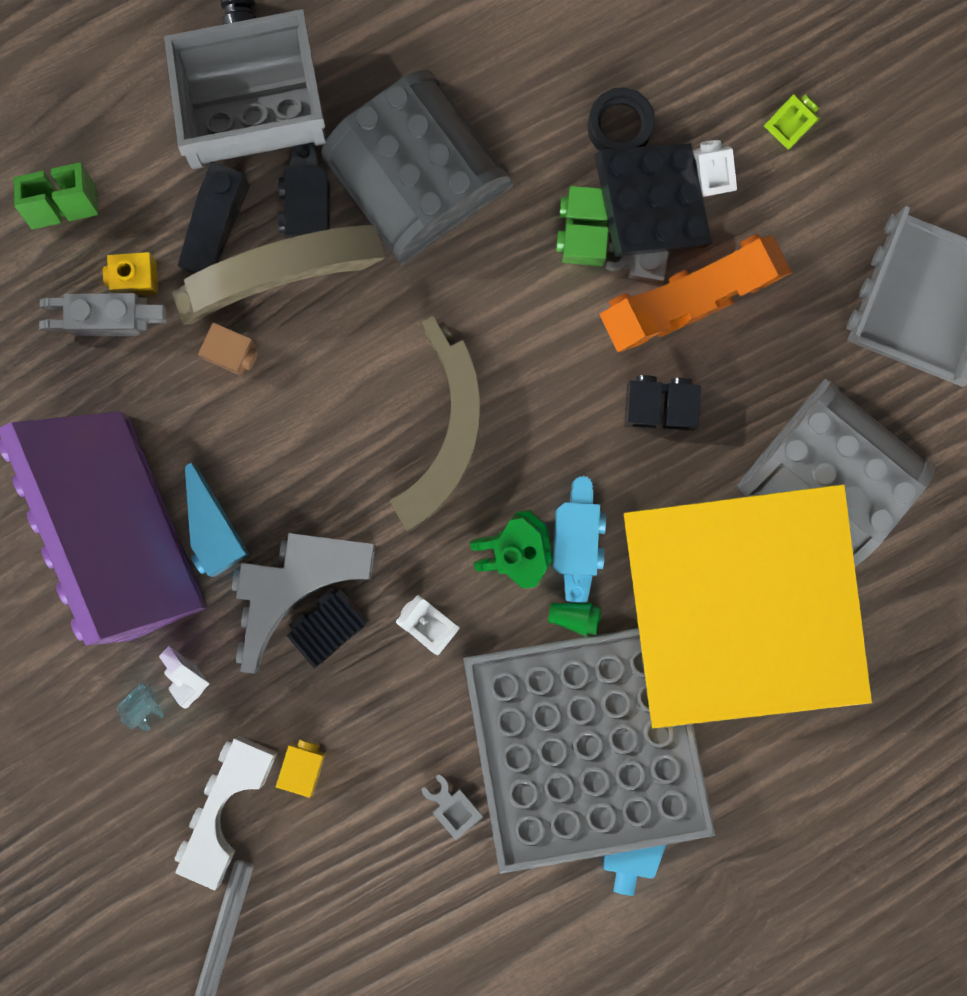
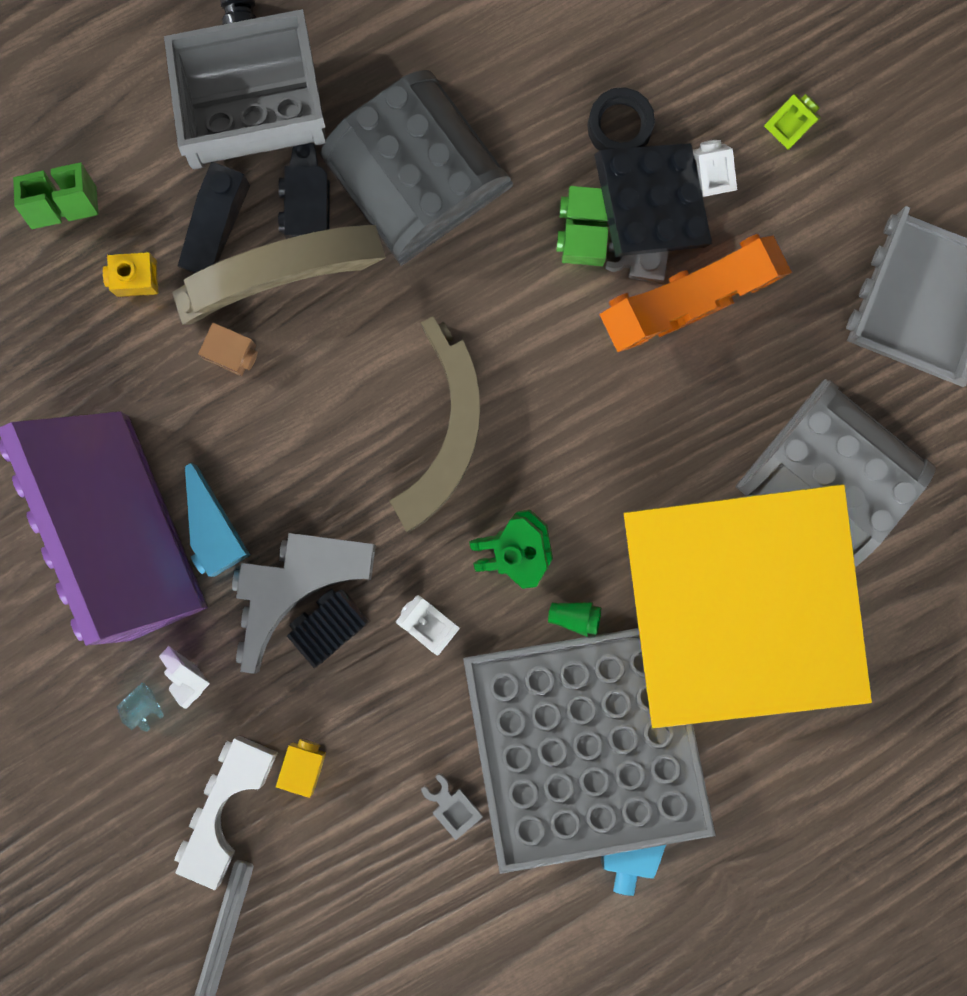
(102, 314): light grey hinge -> none
(576, 540): medium azure hinge -> none
(680, 403): black piece -> none

